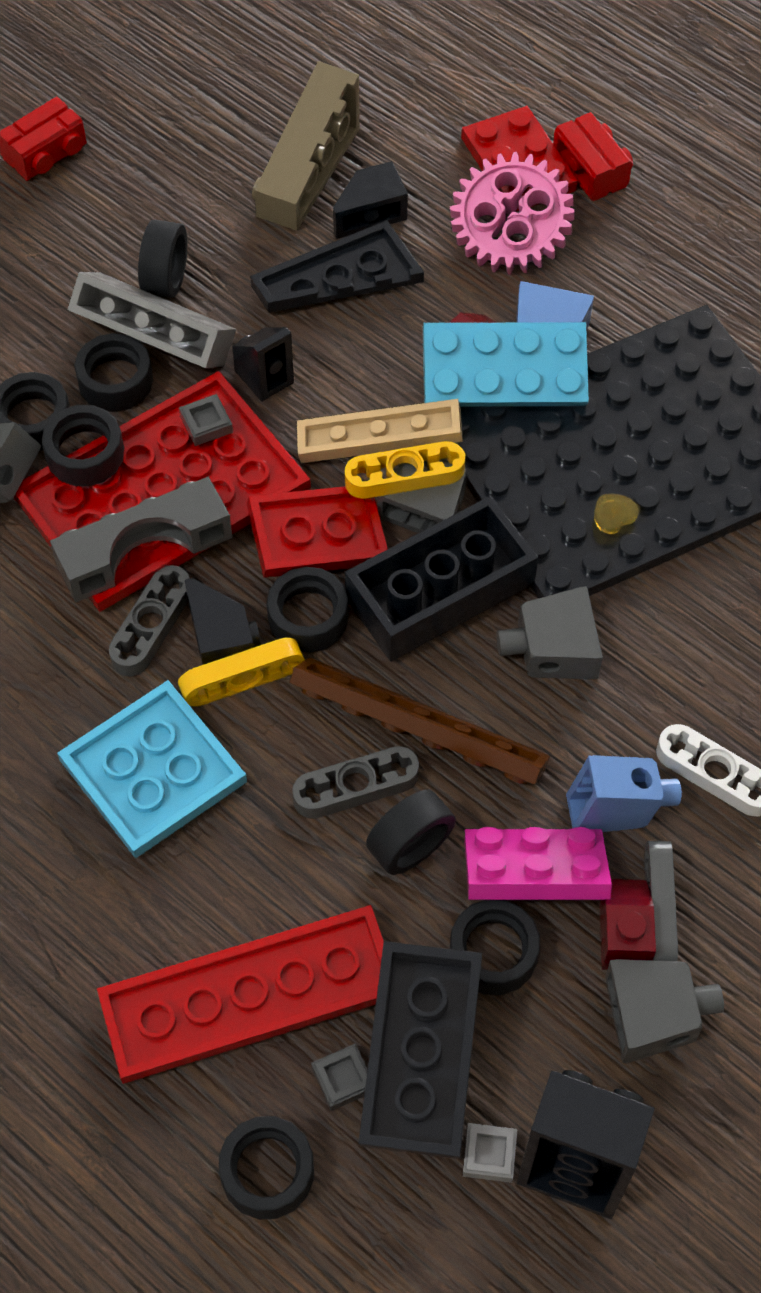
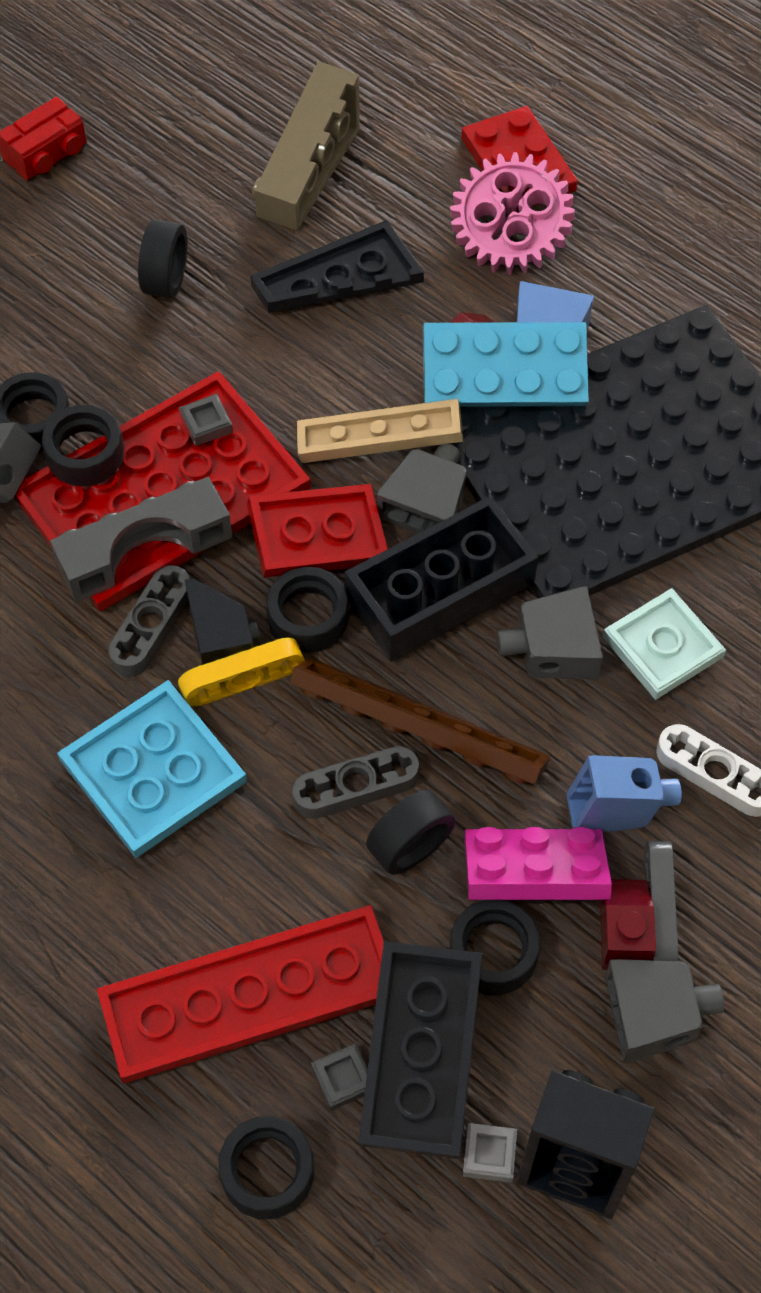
(111, 348): black tyre -> none
(151, 319): light grey brick -> none
(265, 361): black slope -> none
(369, 199): black slope -> none
(416, 455): yellow beam -> none
(593, 156): red brick -> none
(614, 511): clear yellow piece -> none
(663, 643): none -> light aqua plate

